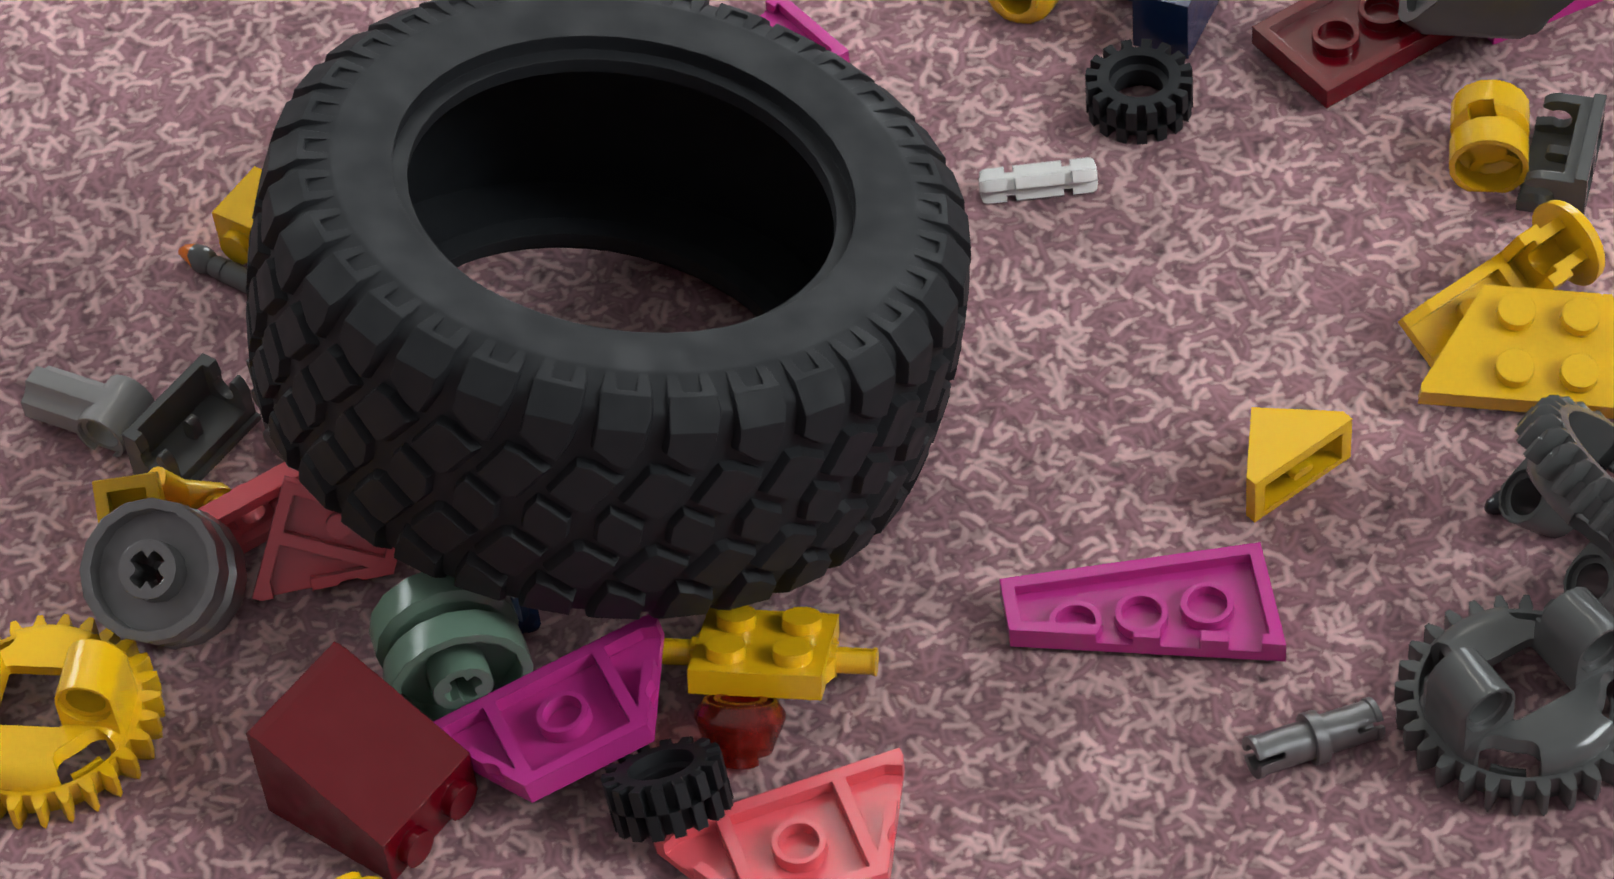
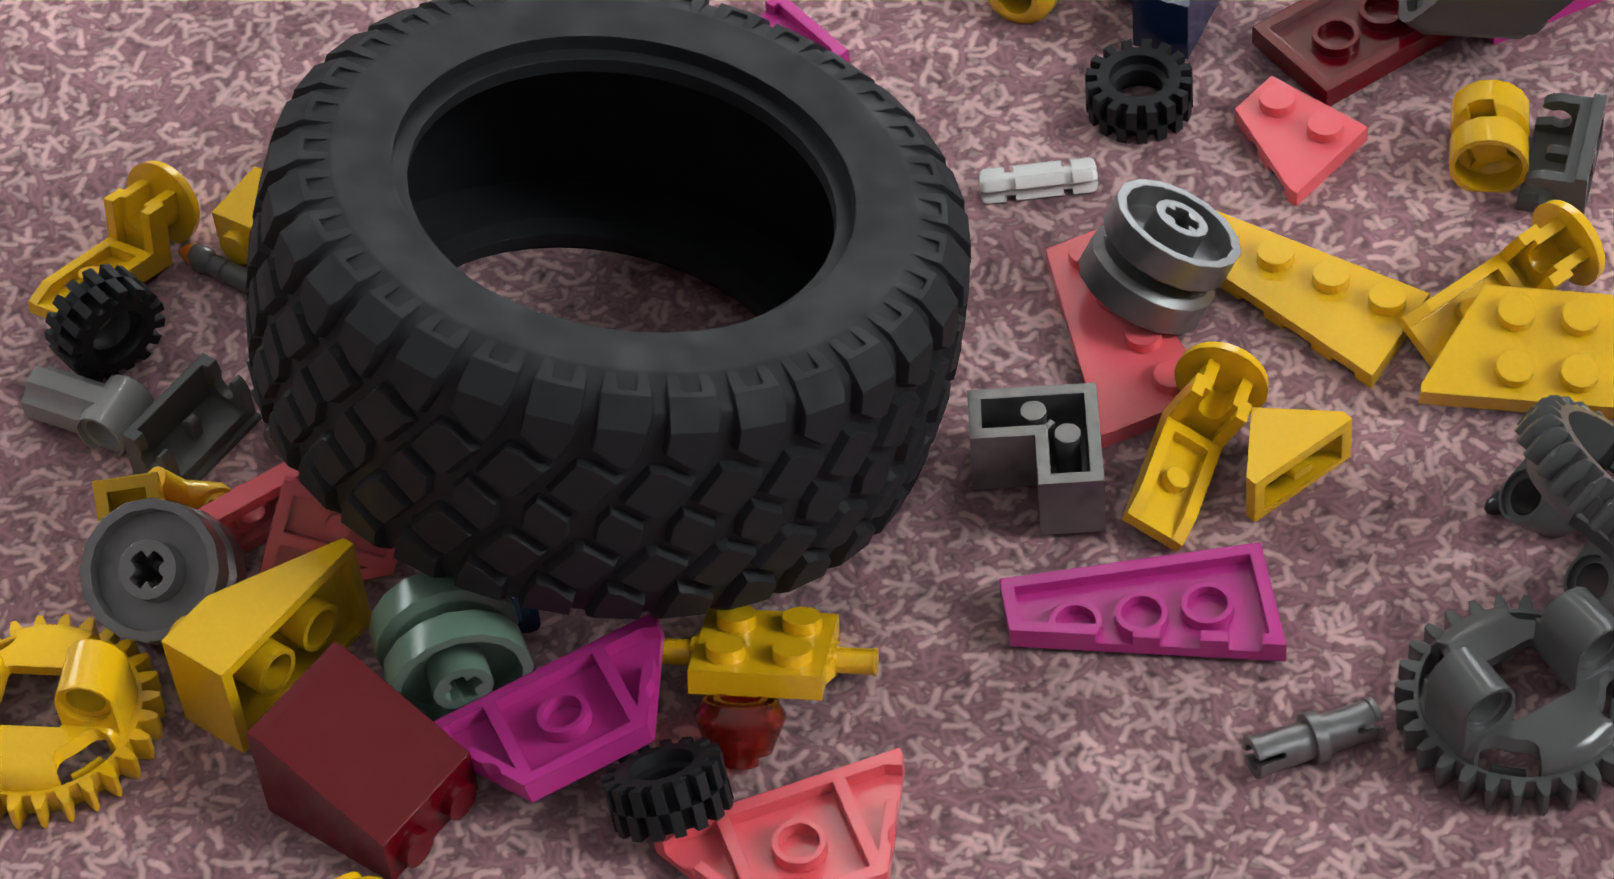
(77, 324): none -> black tyre
(139, 226): none -> yellow piece
(260, 637): none -> yellow slope
(1045, 441): none -> flat silver brick
(1125, 360): none -> coral wing
(1159, 256): none -> flat silver wheel
(1214, 402): none -> yellow piece
(1297, 135): none -> coral wing
(1323, 299): none -> yellow wing

